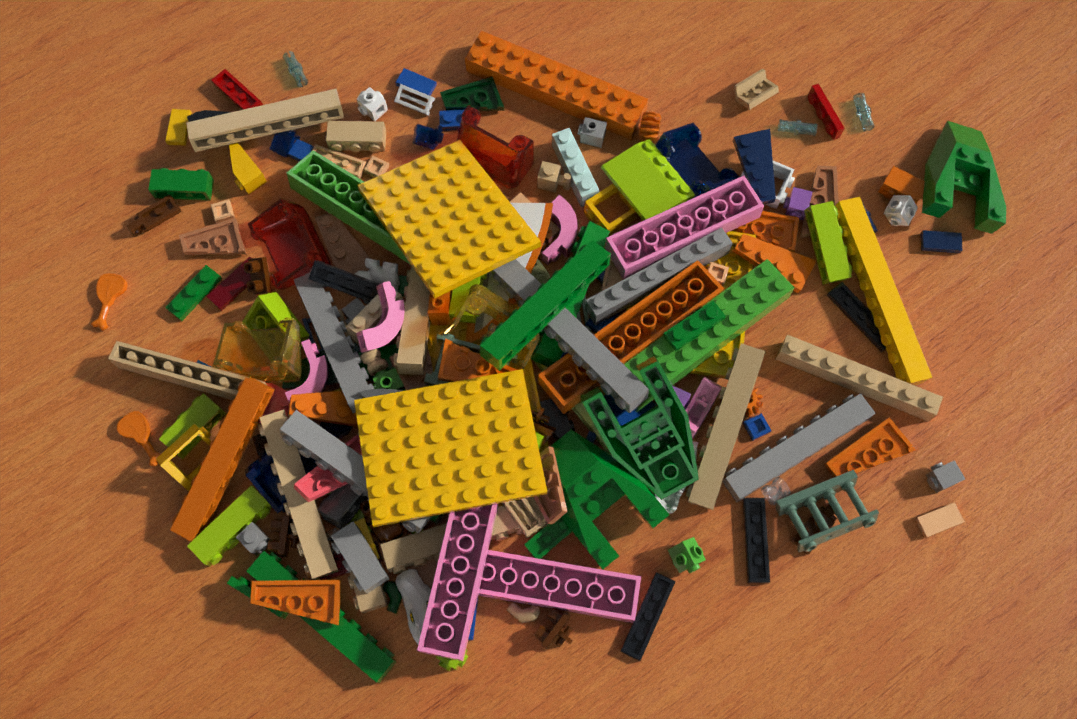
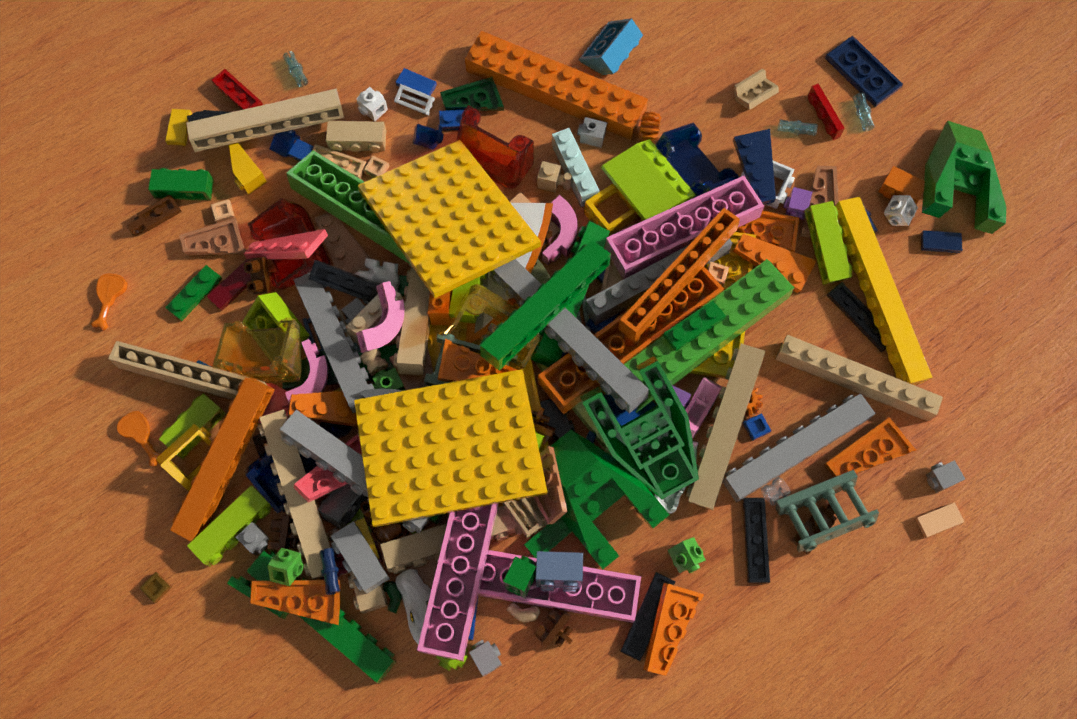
(155, 587): none -> pearl gold tile
(285, 567): none -> bright green brick
(288, 247): none -> coral wing
(329, 571): none -> dark blue pin
(486, 657): none -> light grey brick
(520, 576): none -> green brick
(559, 571): none -> sand blue brick
(612, 46): none -> dark azure slope
(672, 617): none -> orange wing
(678, 274): none -> orange brick
(863, 71): none -> dark blue tile

